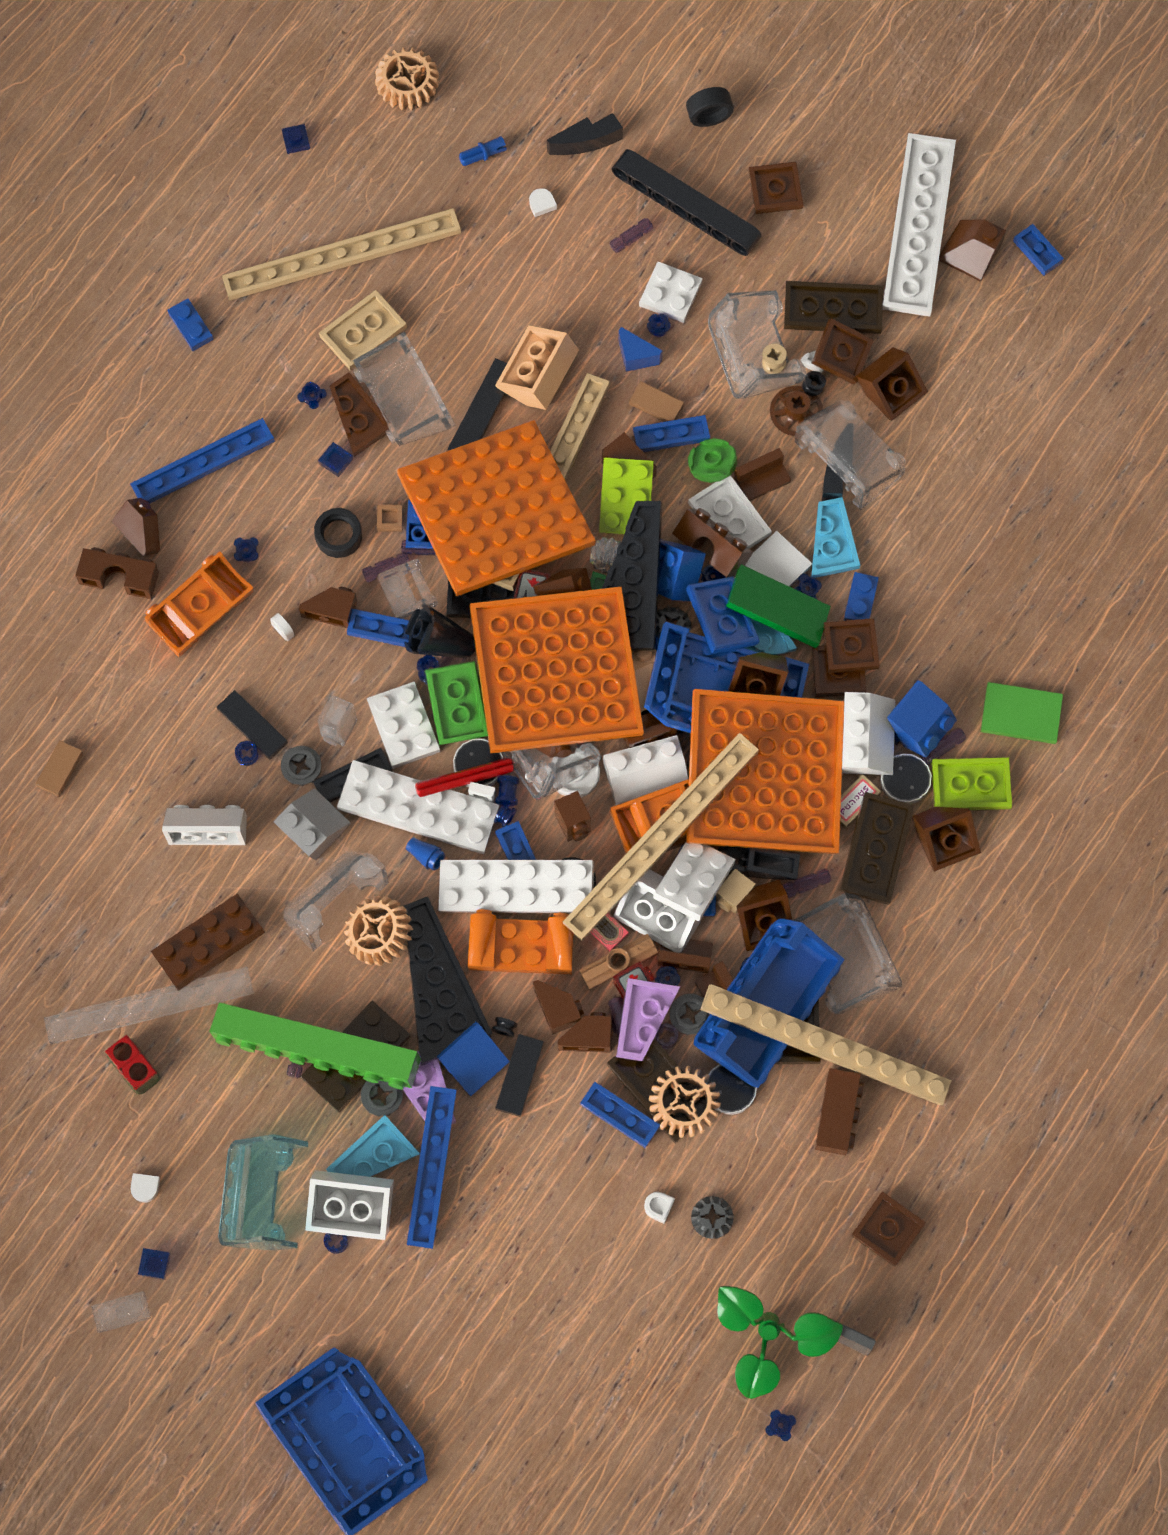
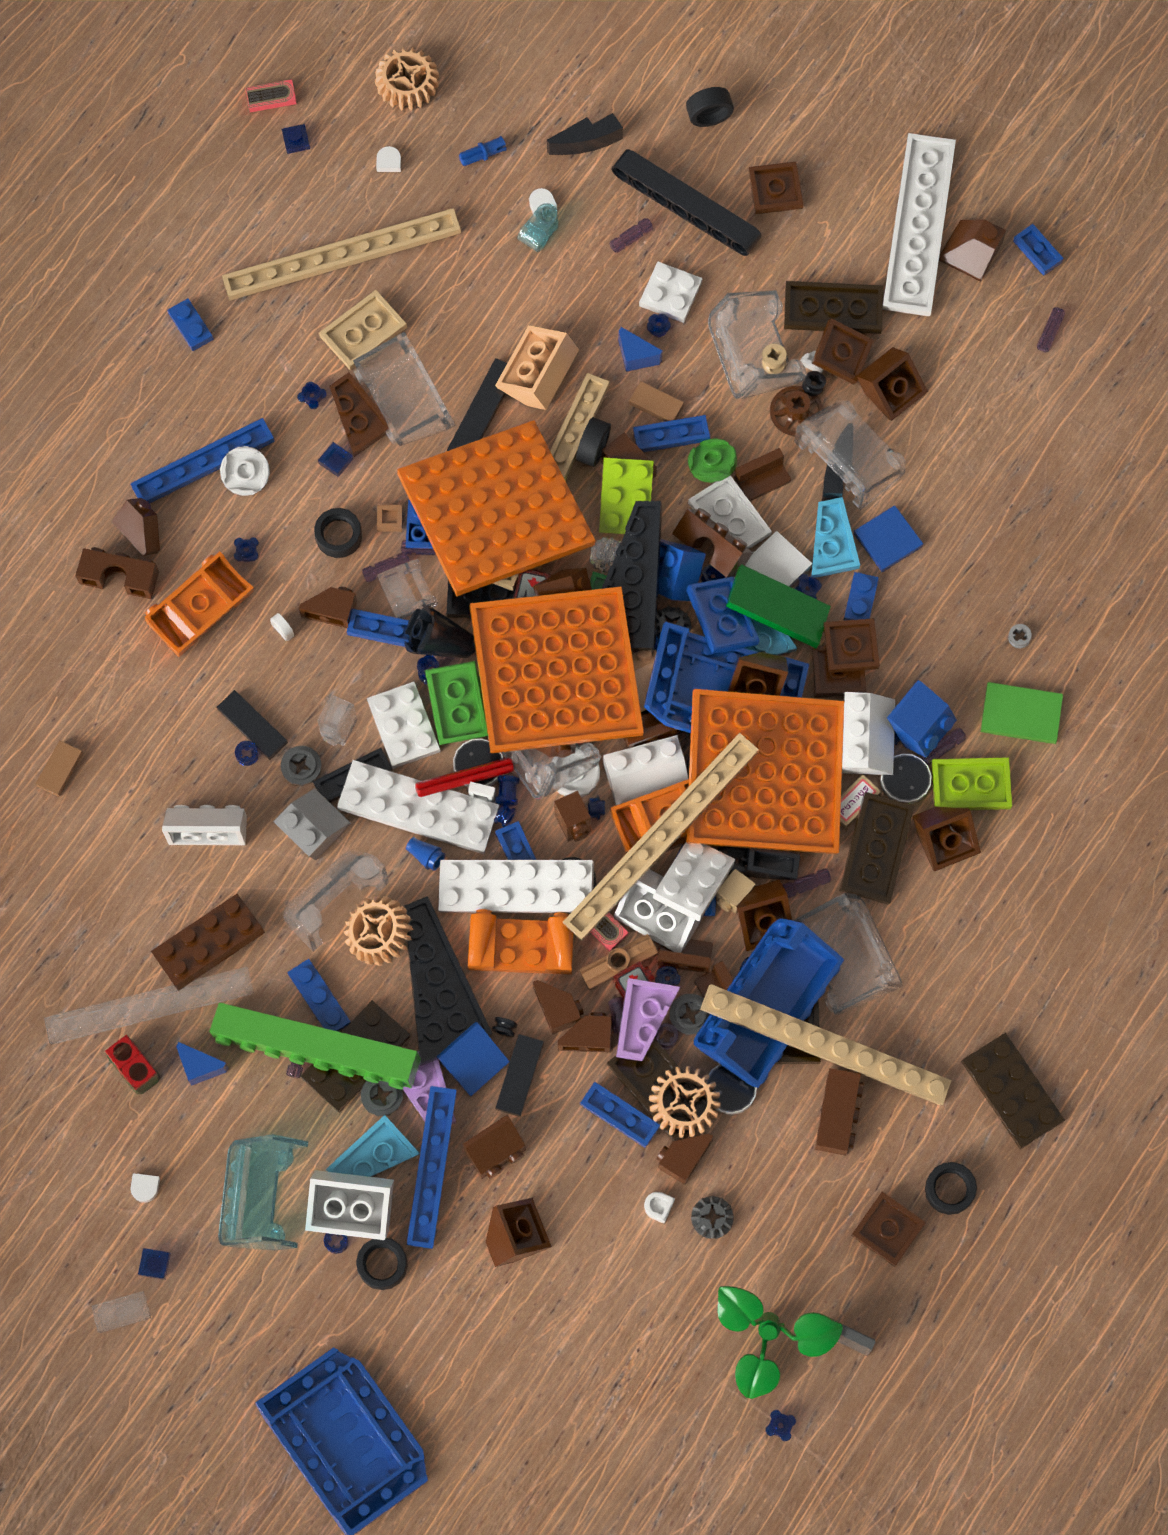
(199, 1065): none -> blue slope
(244, 471): none -> white tile
(270, 95): none -> tile
(318, 996): none -> blue plate
(388, 160): none -> white tile
(396, 1278): none -> black tyre
(495, 1147): none -> reddish brown slope
(515, 1232): none -> reddish brown slope
(538, 230): none -> clear light blue piece
(593, 441): none -> black tyre
(596, 807): none -> clear blue plate
(683, 1156): none -> reddish brown slope
(888, 538): none -> blue tile
(965, 1174): none -> black tyre
(1013, 1091): none -> dark brown plate
(1020, 643): none -> light grey bush
(1050, 329): none -> axle

